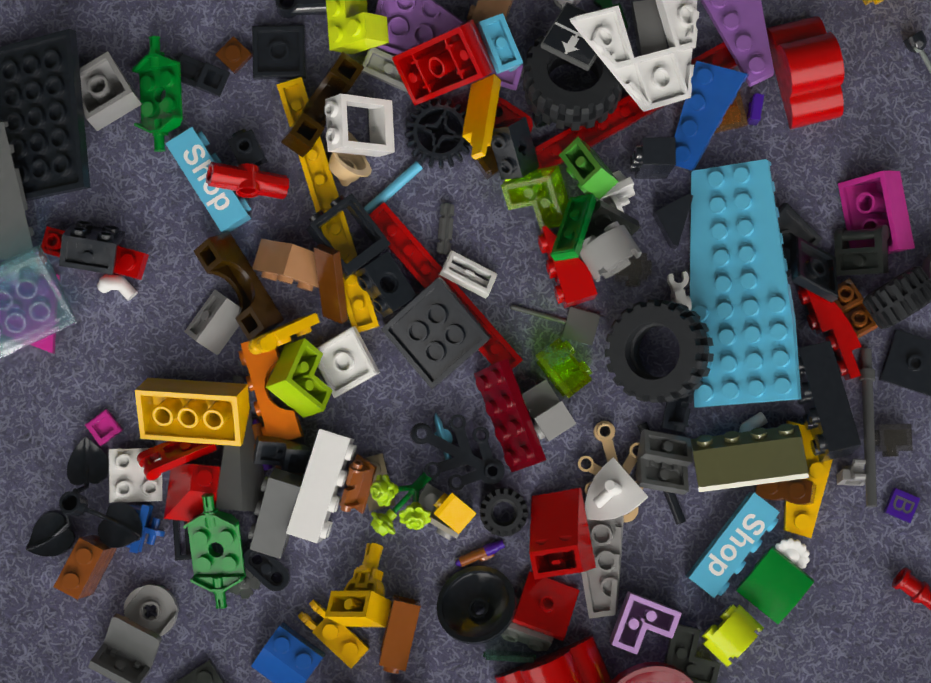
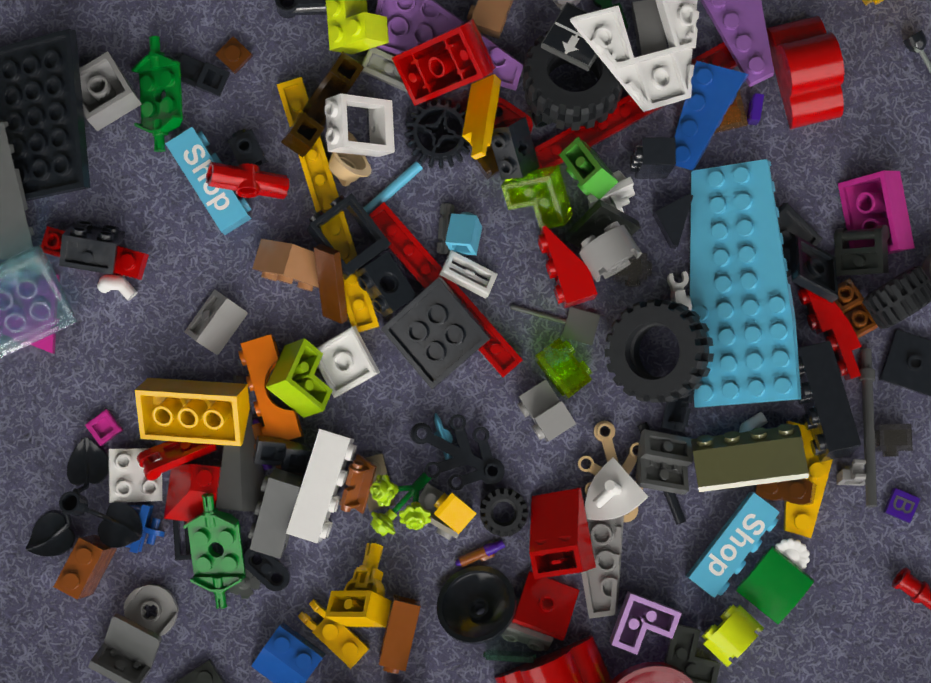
(224, 258): dark brown arch -> none
(279, 52): black plate -> none
(281, 335): yellow hinge -> none
(464, 233): none -> medium azure brick
(500, 44): medium azure panel -> none
(509, 416): dark red plate -> none
(573, 227): green tile -> none

